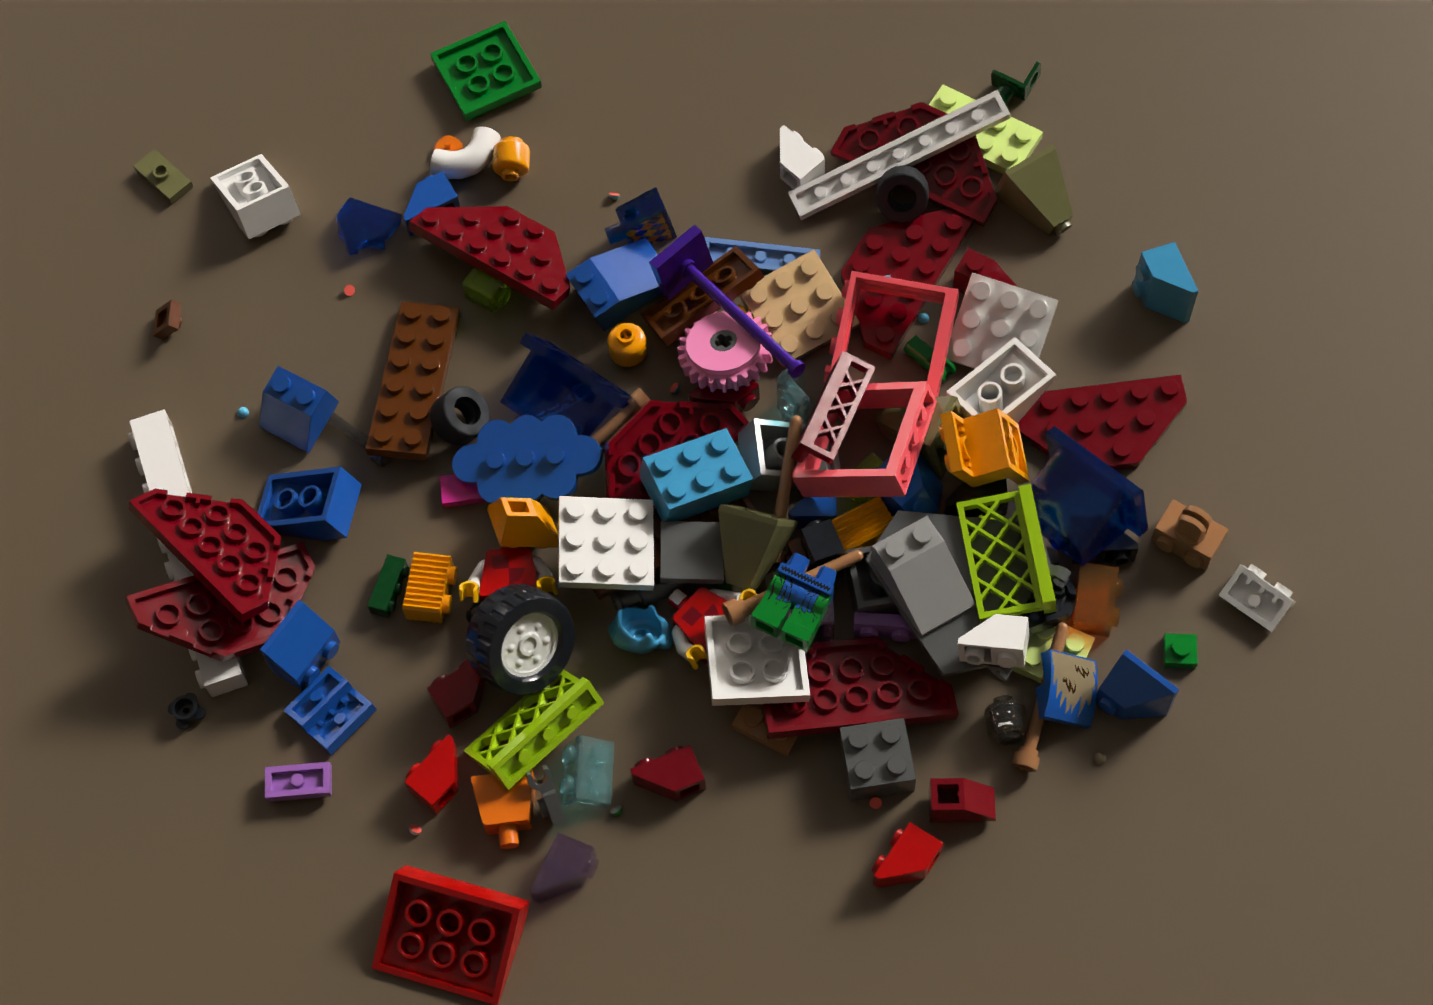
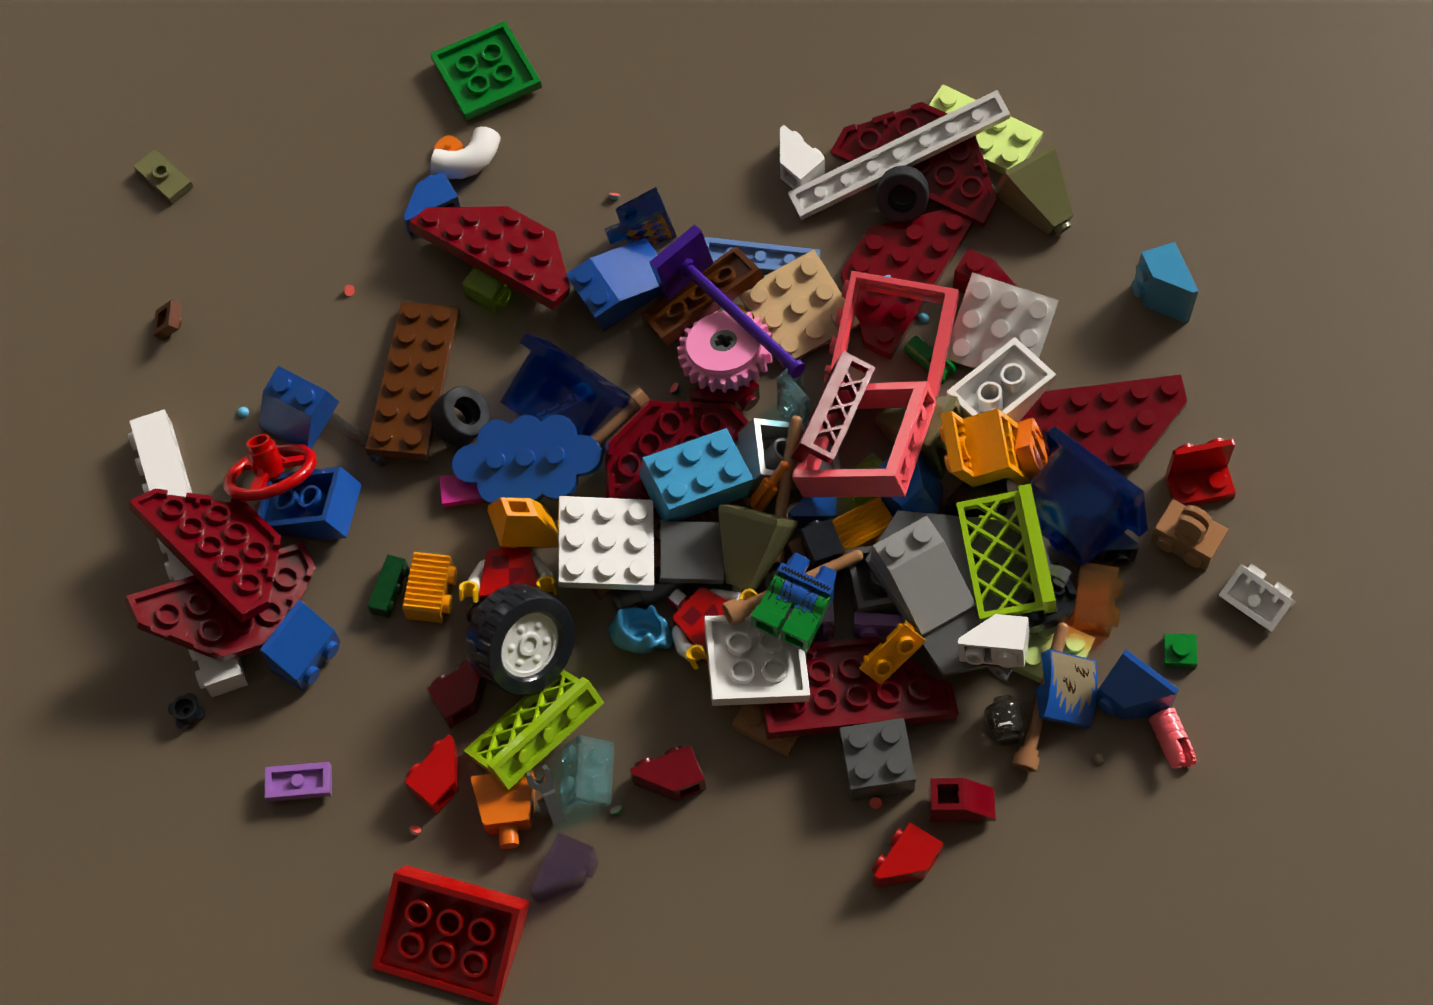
(256, 196): white slope -> none
(268, 463): none -> red piece
(330, 710): blue slope -> none
(365, 225): clear blue slope -> none
(511, 158): light orange head -> none
(627, 344): light orange head -> none
(767, 488): none -> orange axle
(893, 653): none -> light orange hinge
(1011, 87): dark green bracket -> none
(1030, 448): none -> orange piece
(1173, 738): none -> coral hinge
(1201, 473): none -> red bracket

